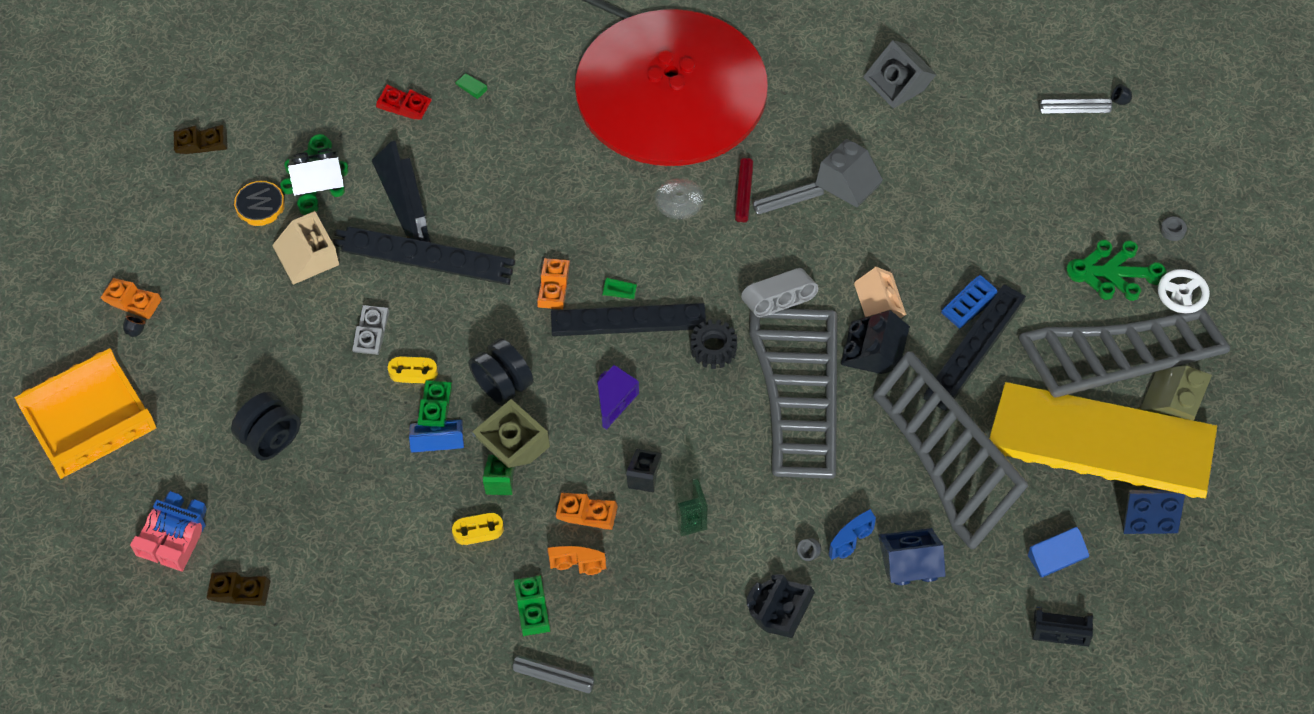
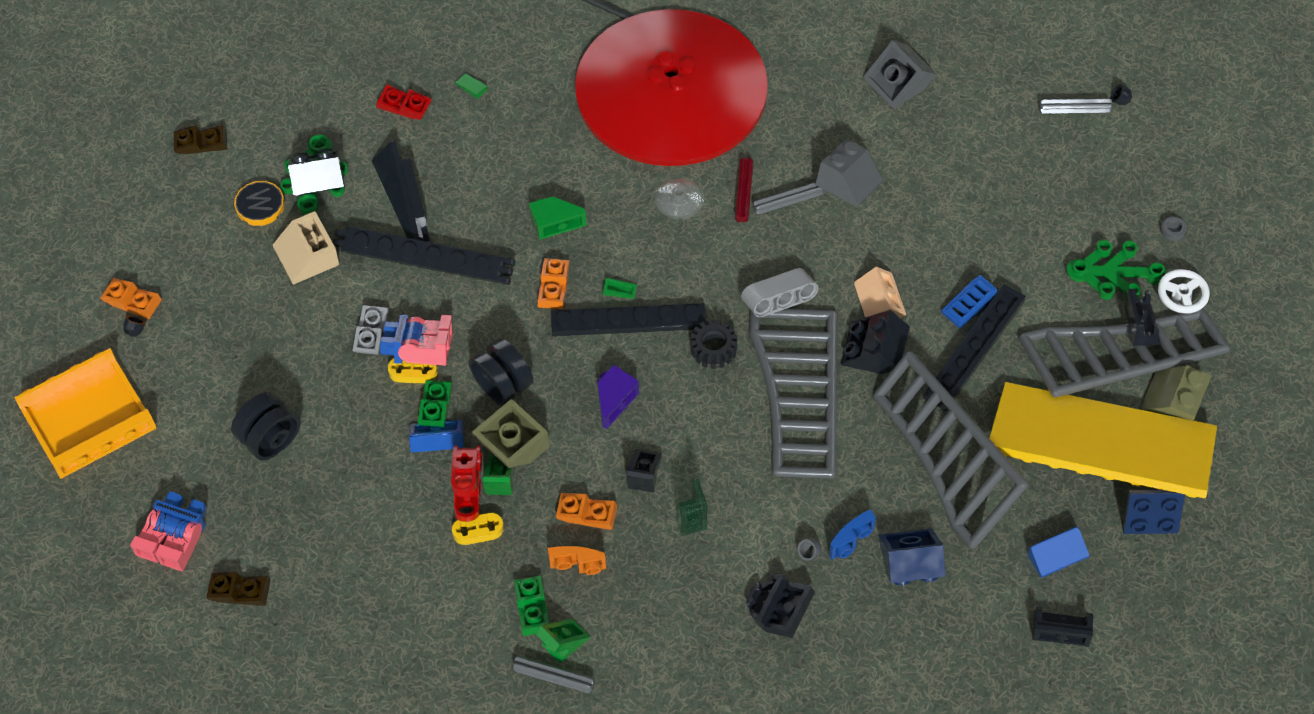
(418, 340): none -> coral hips
(466, 481): none -> red piece
(555, 216): none -> green slope
(562, 638): none -> green slope
(1141, 319): none -> black hinge

